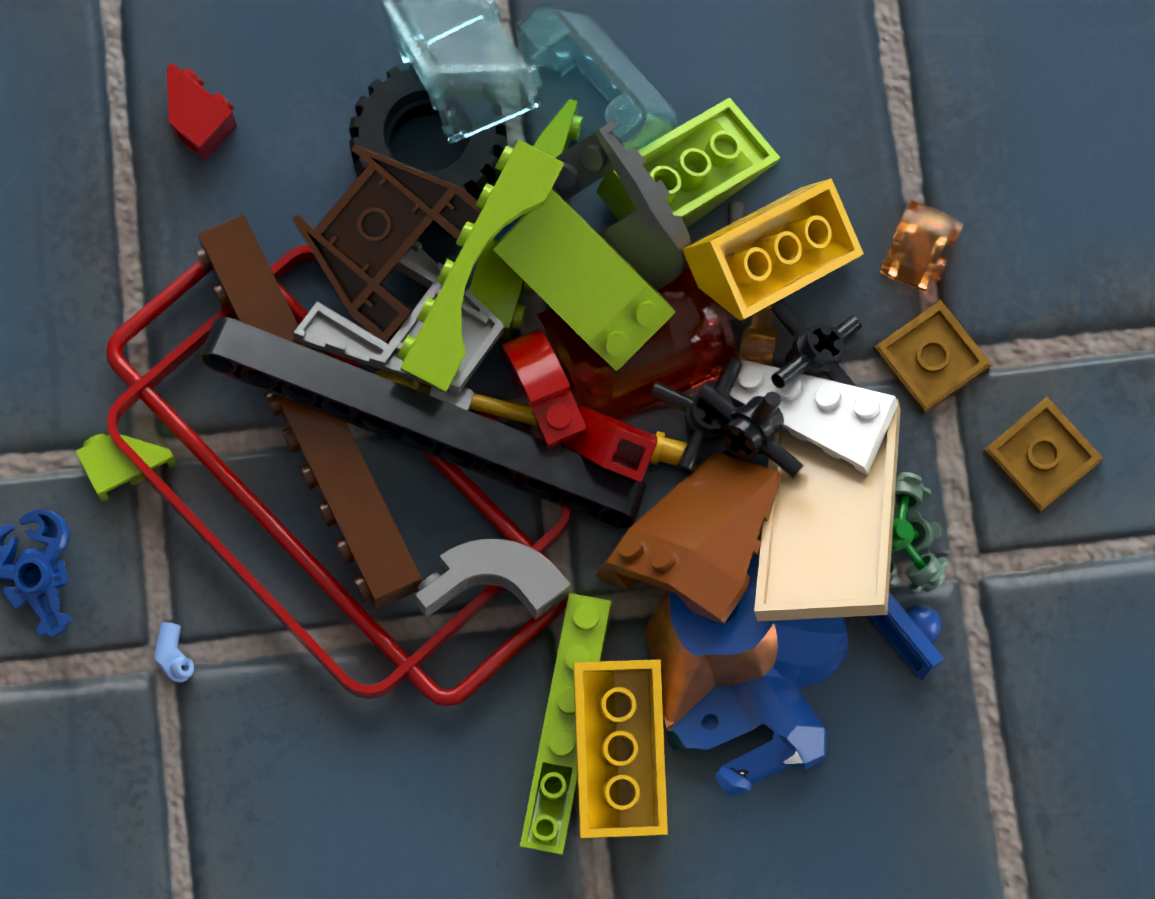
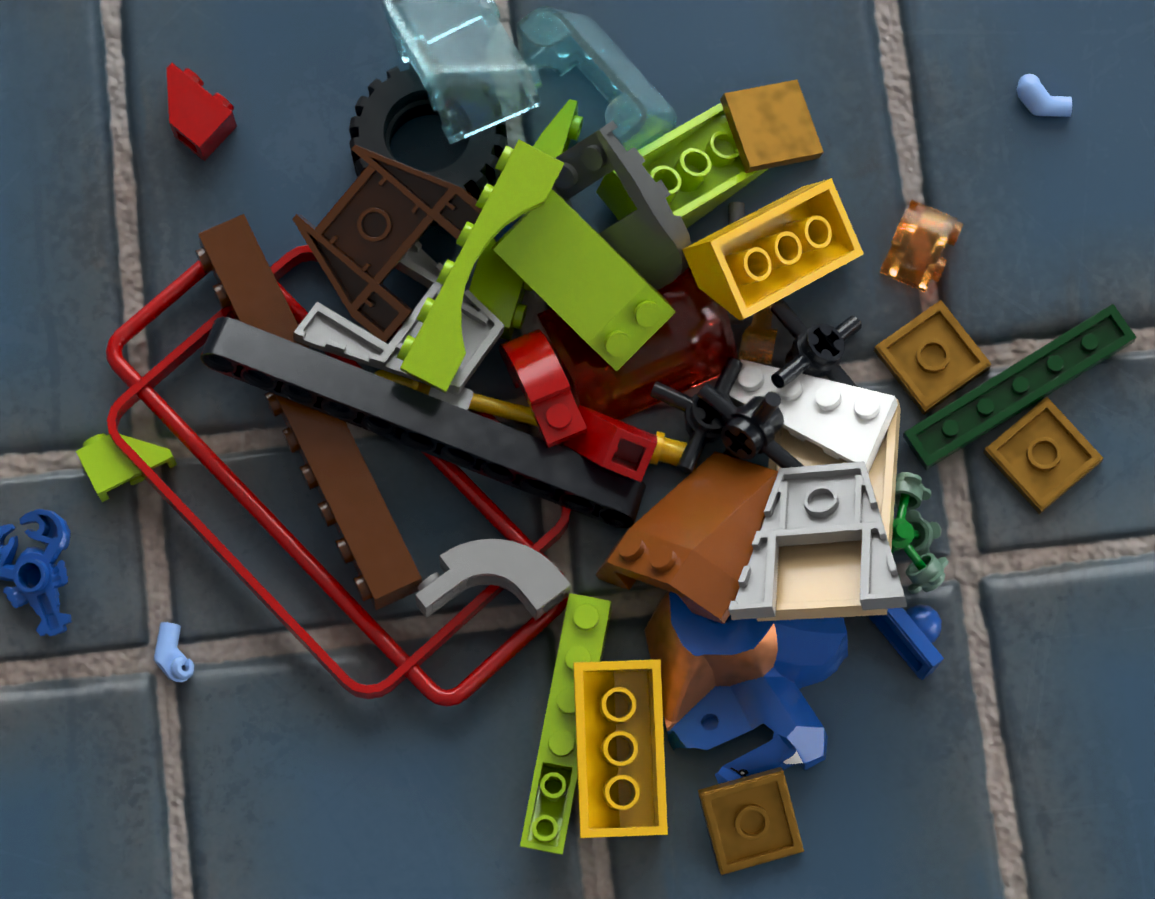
(751, 820): none -> pearl gold tile
(771, 126): none -> pearl gold tile
(815, 508): none -> light grey wing
(1019, 387): none -> dark green plate
(1039, 101): none -> light blue arm

